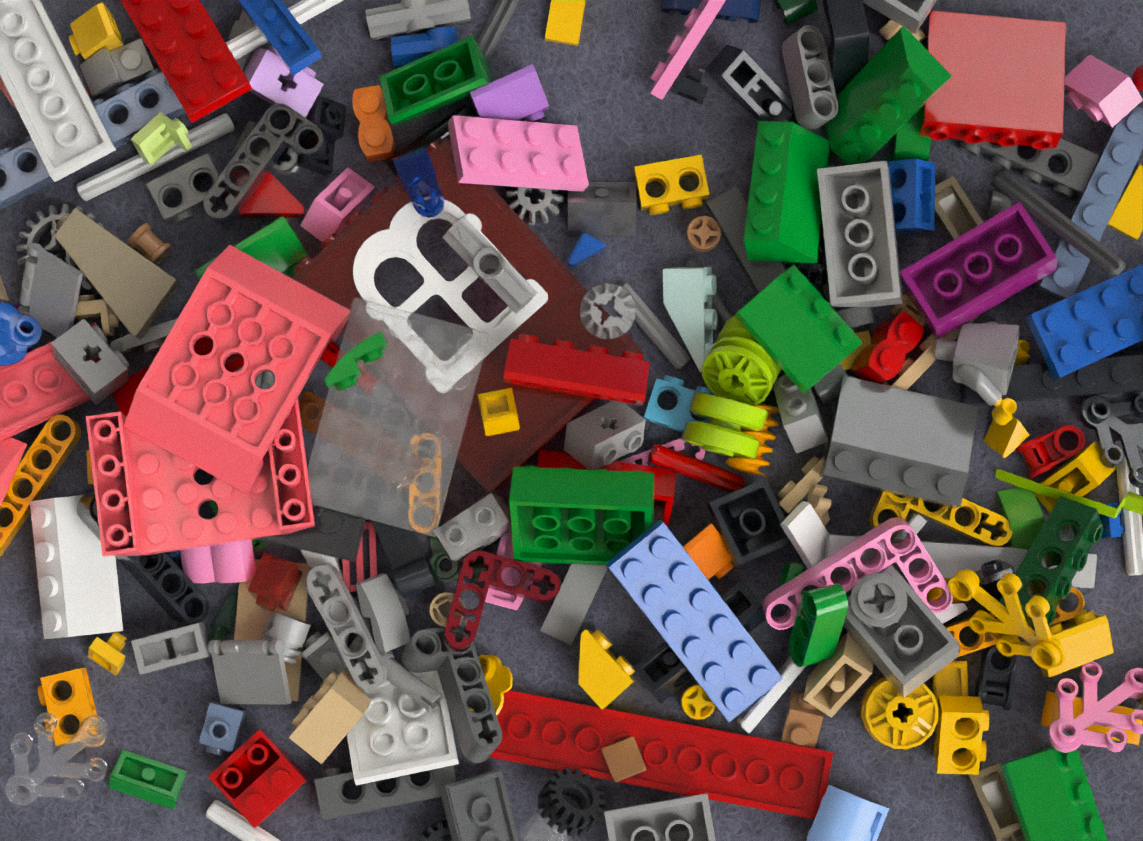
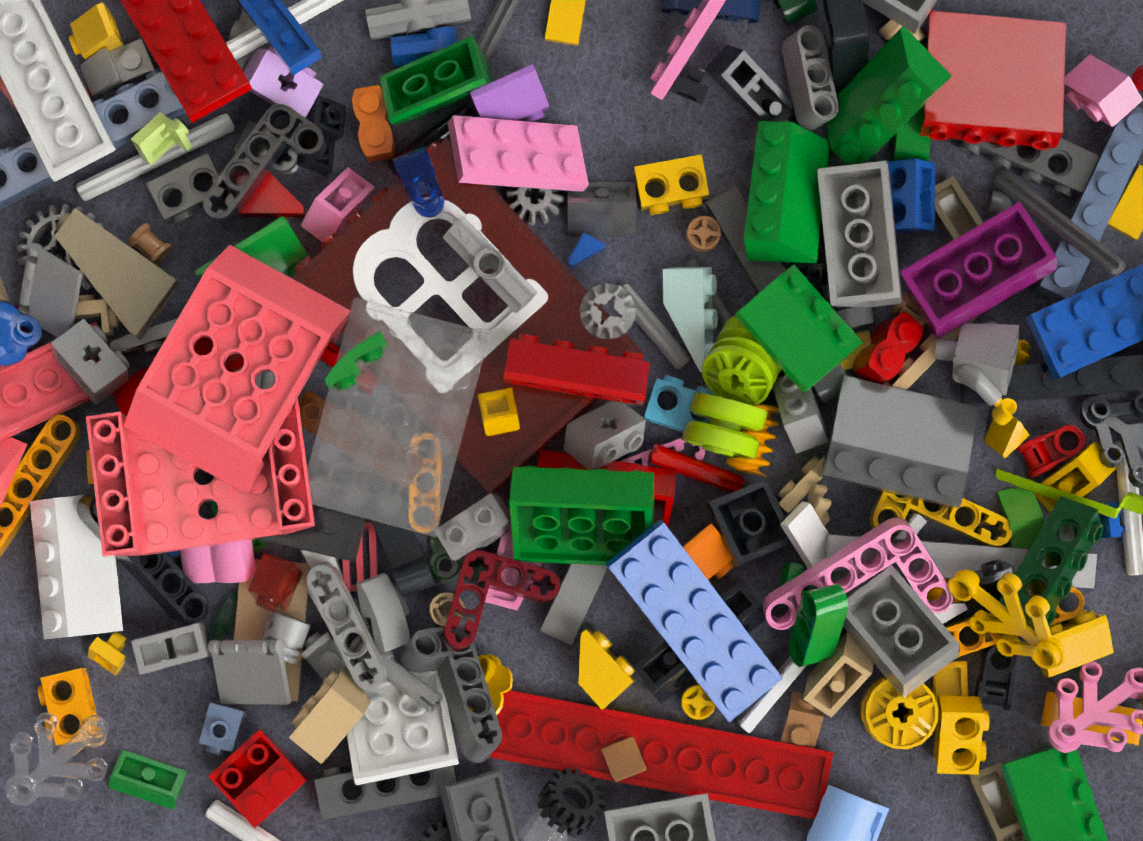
(890, 589): light grey gear -> none

